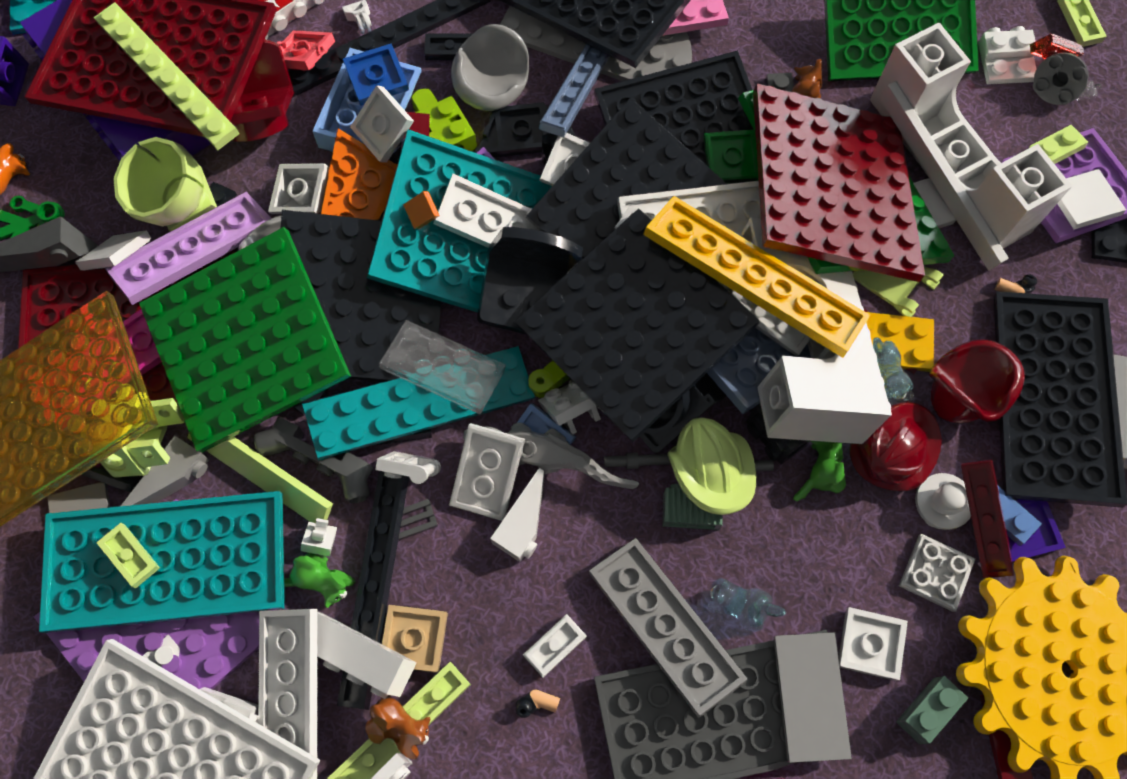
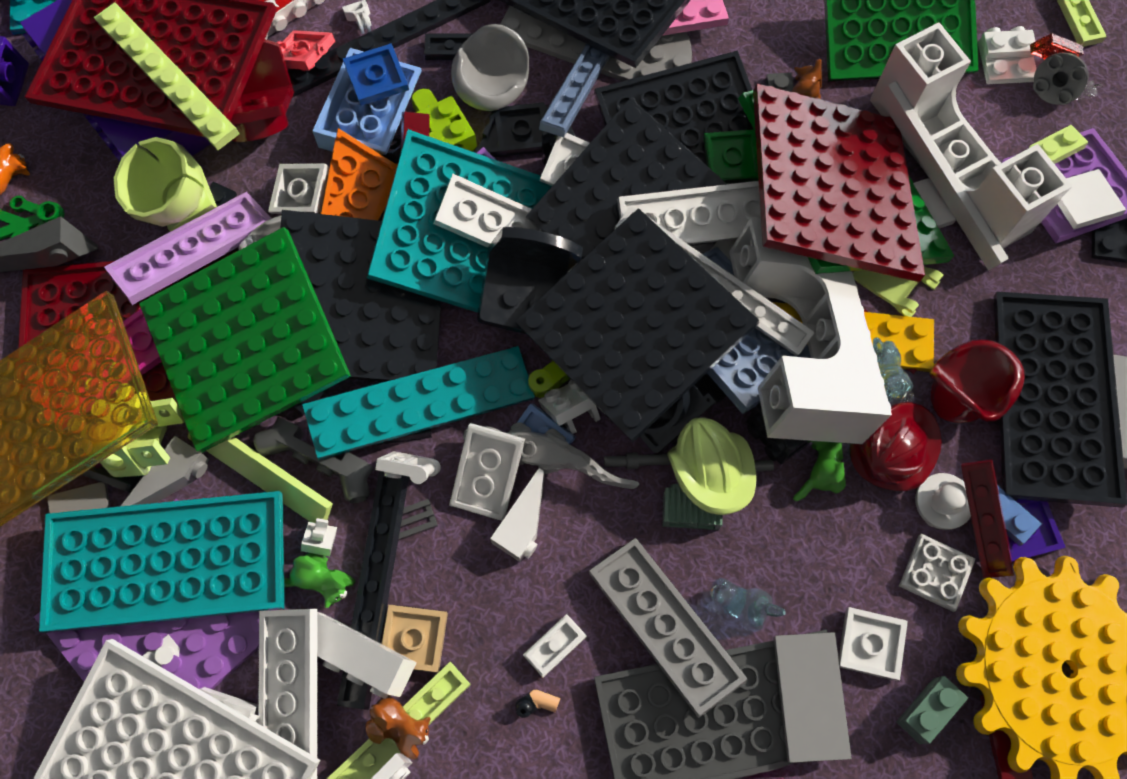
(113, 250): white tile -> none
(128, 555): yellowish green plate -> none
(381, 124): white plate -> none
(421, 210): orange tile -> none
(442, 366): clear plate -> none
(757, 276): yellow plate -> none
(1026, 285): arm -> none

